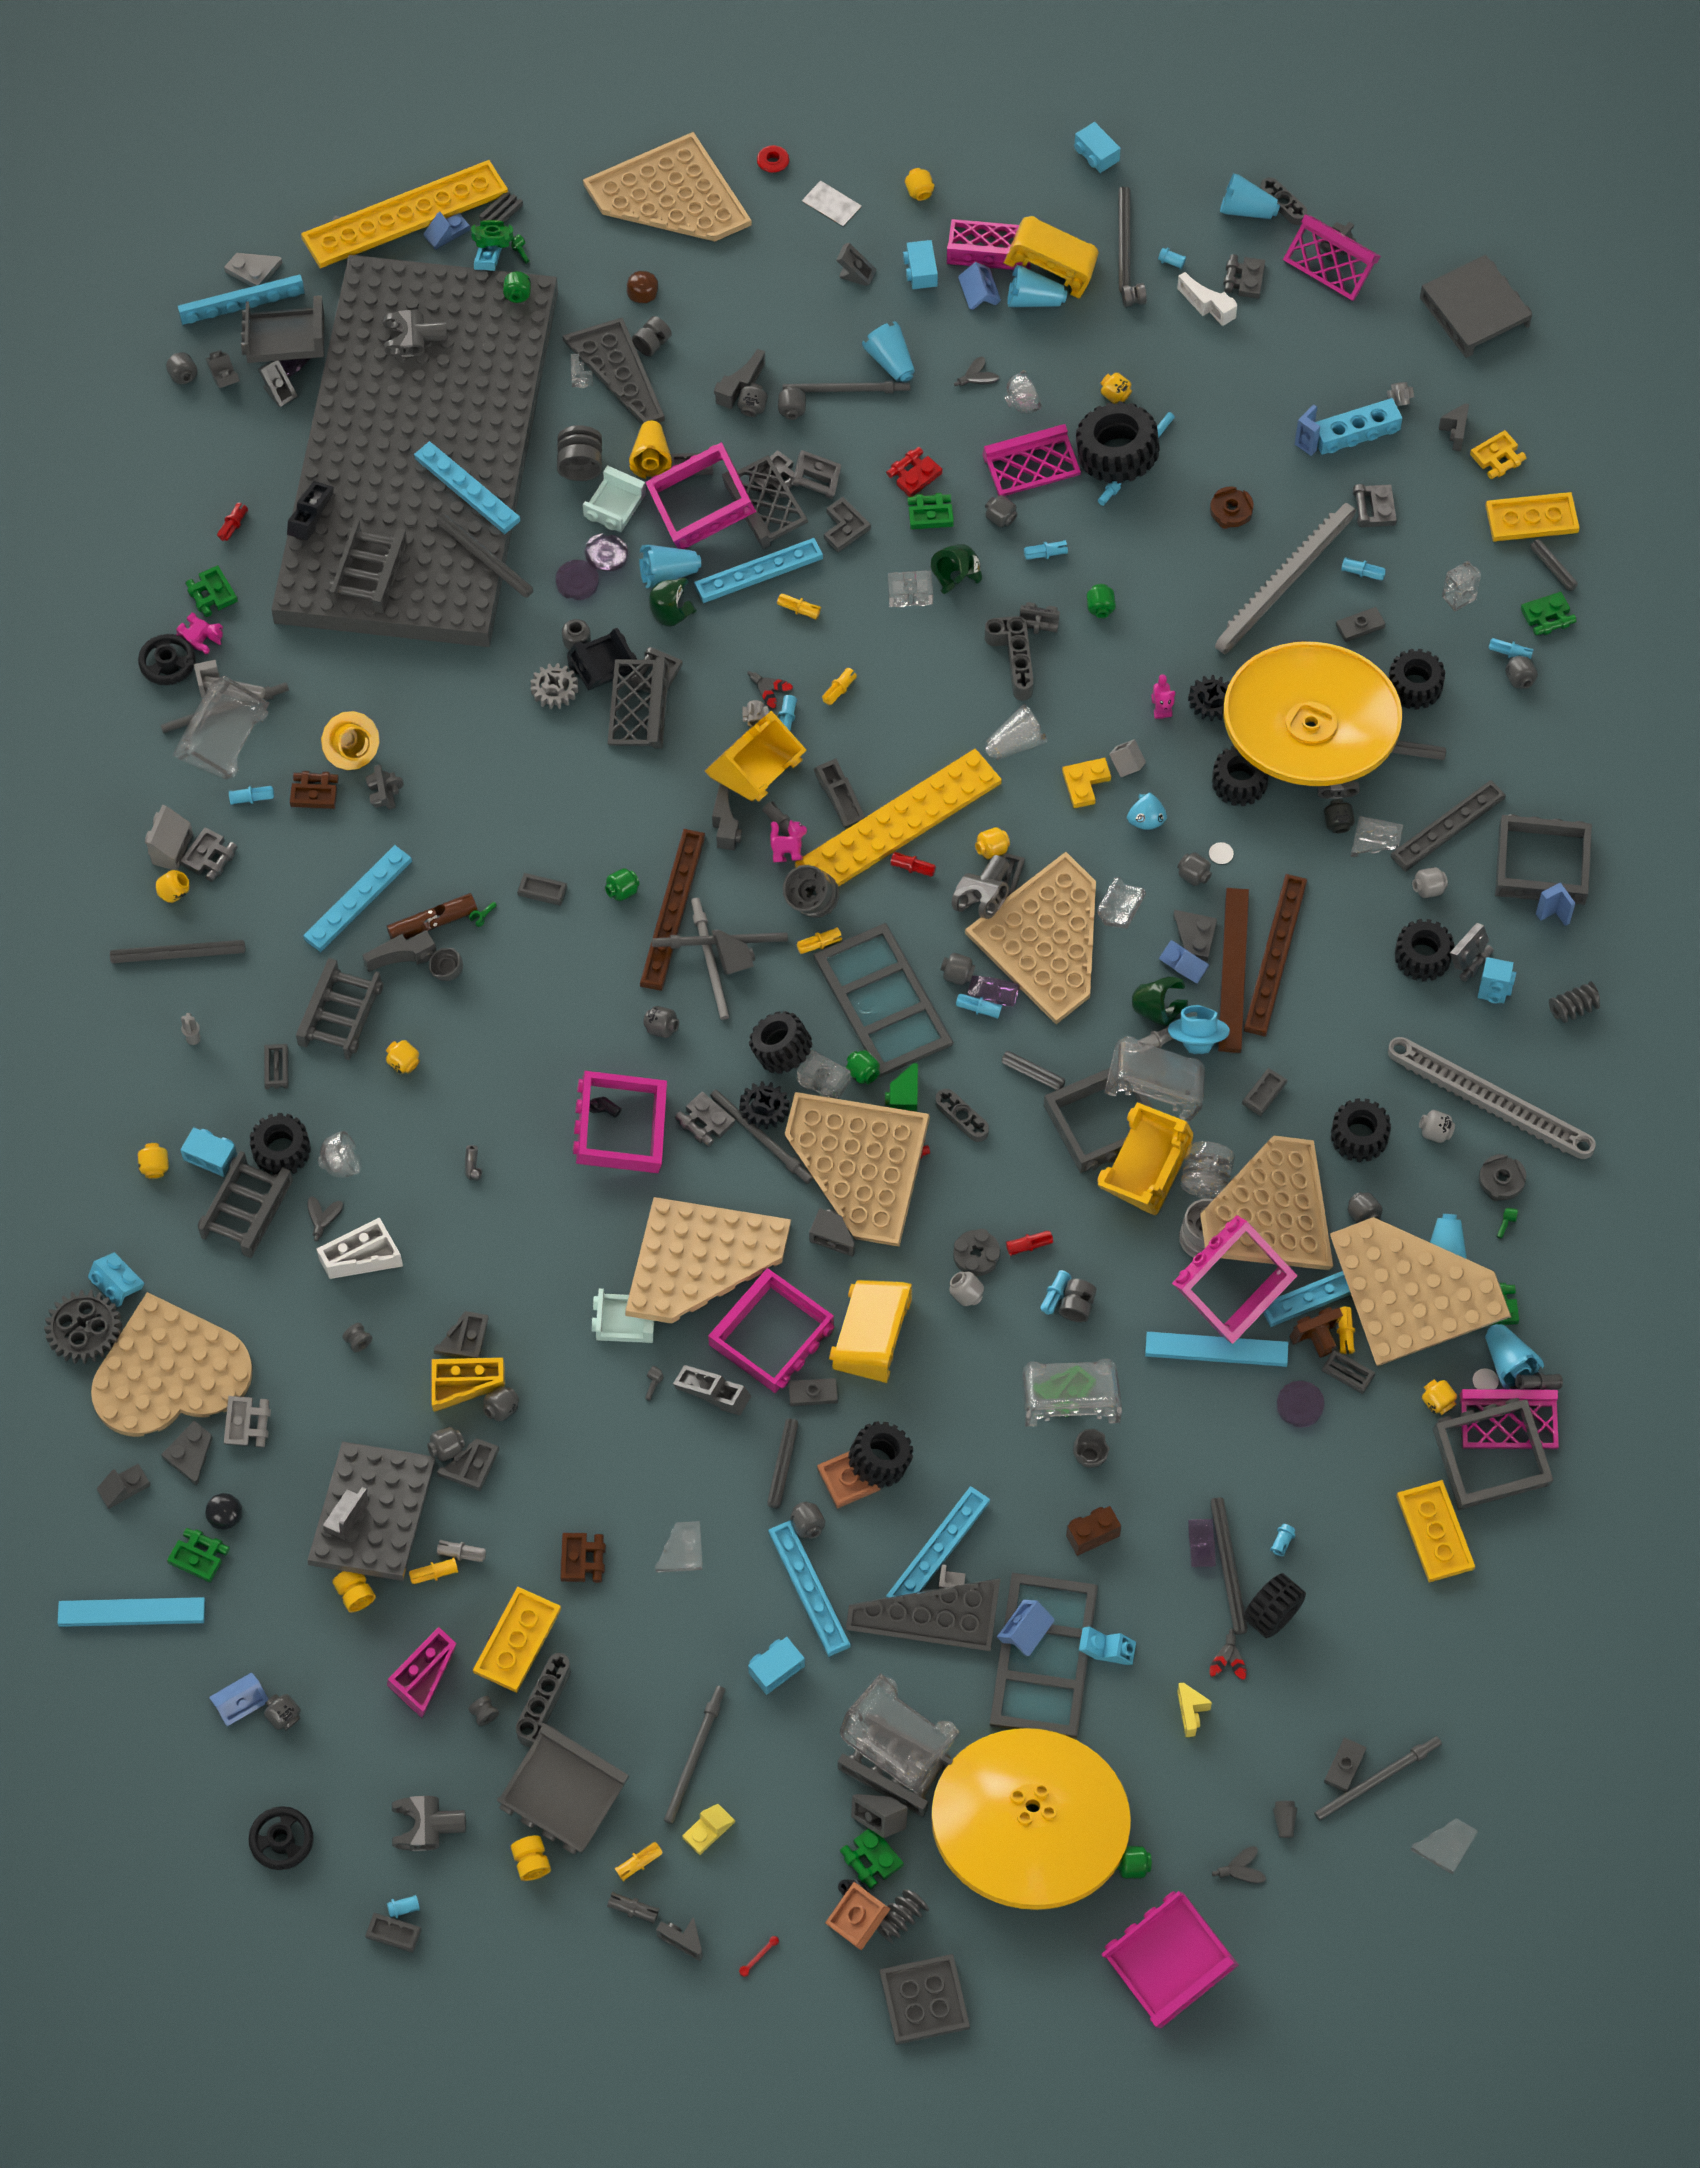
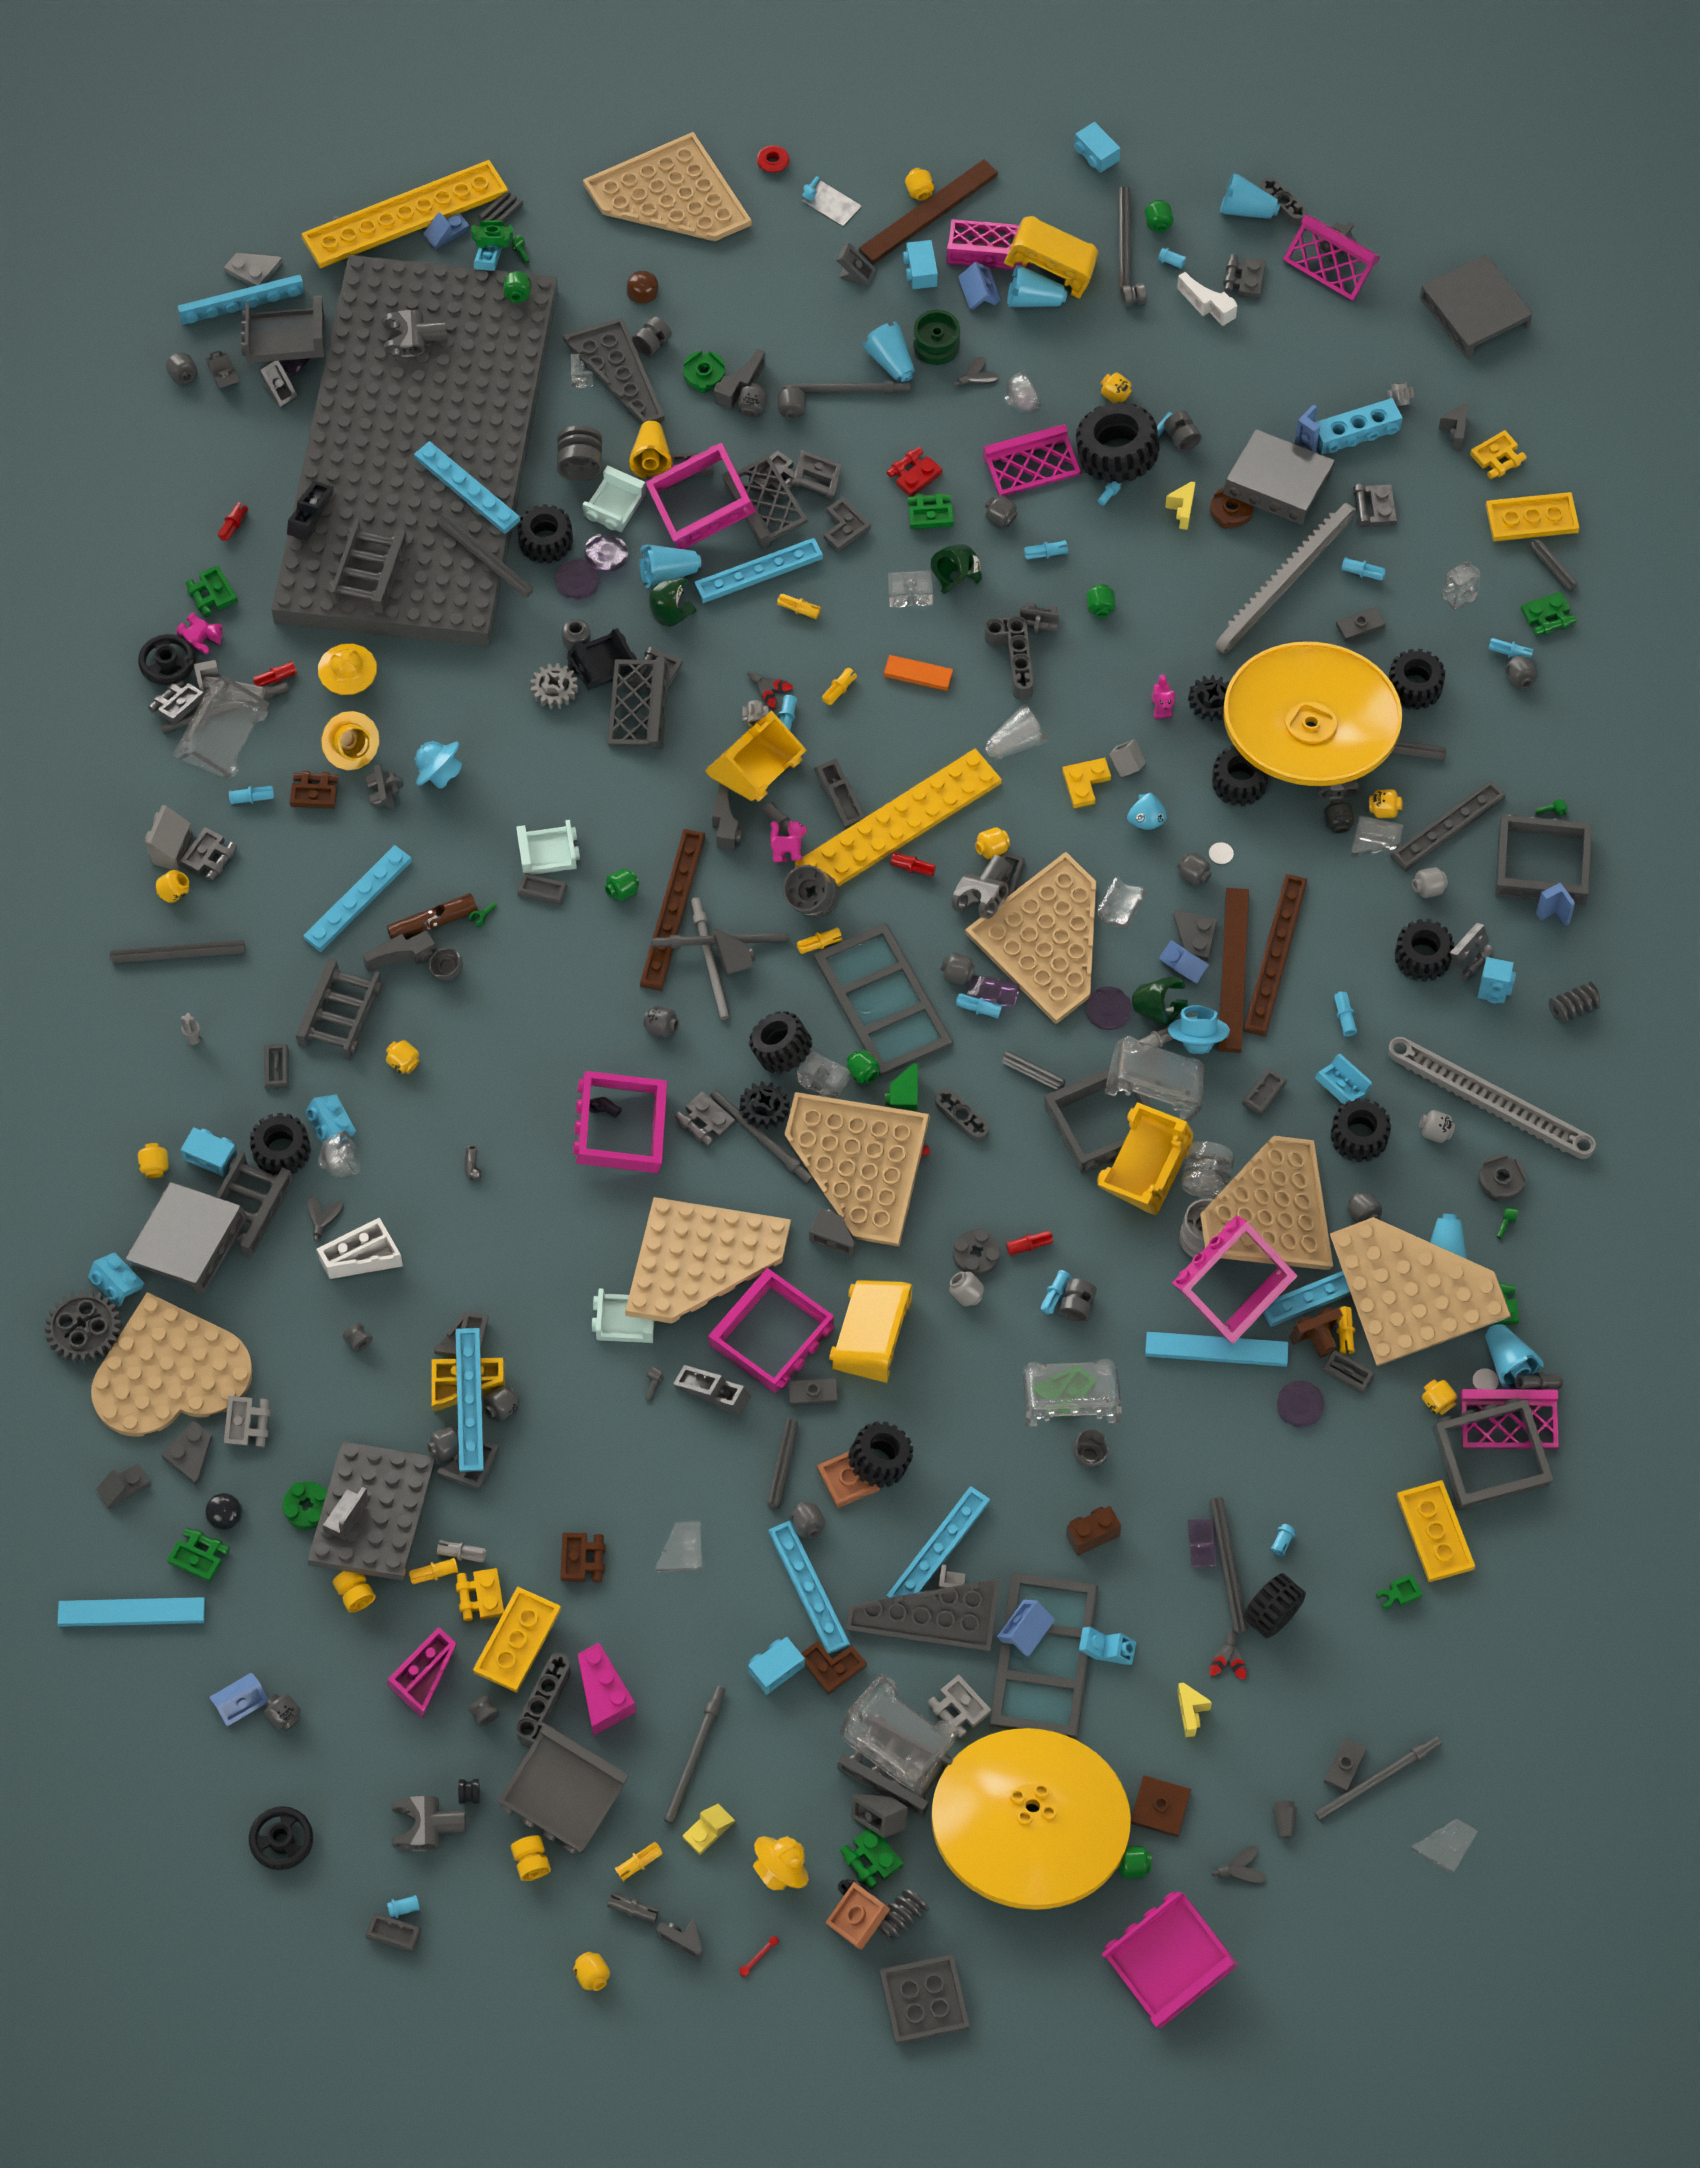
(176, 701): none -> flat silver plate
(187, 1236): none -> panel
(275, 674): none -> red axle
(296, 1496): none -> green plate
(328, 1117): none -> medium azure bracket
(347, 669): none -> yellow helmet
(437, 763): none -> medium azure helmet
(468, 1791): none -> black wheel
(469, 1400): none -> medium azure plate
(488, 1595): none -> yellow plate
(548, 849): none -> light aqua panel
(549, 547): none -> black tyre
(591, 1971): none -> yellow head
(604, 1690): none -> dark pink wedge
(703, 381): none -> green plate
(780, 1862): none -> yellow helmet
(809, 189): none -> medium azure hand
(832, 1672): none -> reddish brown plate
(918, 672): none -> orange tile
(928, 211): none -> reddish brown tile
(936, 337): none -> dark green wheel
(964, 1700): none -> light grey plate
(1108, 1008): none -> clear purple tile
(1159, 216): none -> green head
(1160, 1806): none -> reddish brown plate
(1182, 431): none -> dark grey wheel
(1182, 502): none -> light yellow slope
(1278, 476): none -> panel
(1344, 1080): none -> medium azure bracket
(1345, 1014): none -> medium azure axle
(1385, 803): none -> yellow head
(1402, 1590): none -> green plate
(1558, 805): none -> green hand

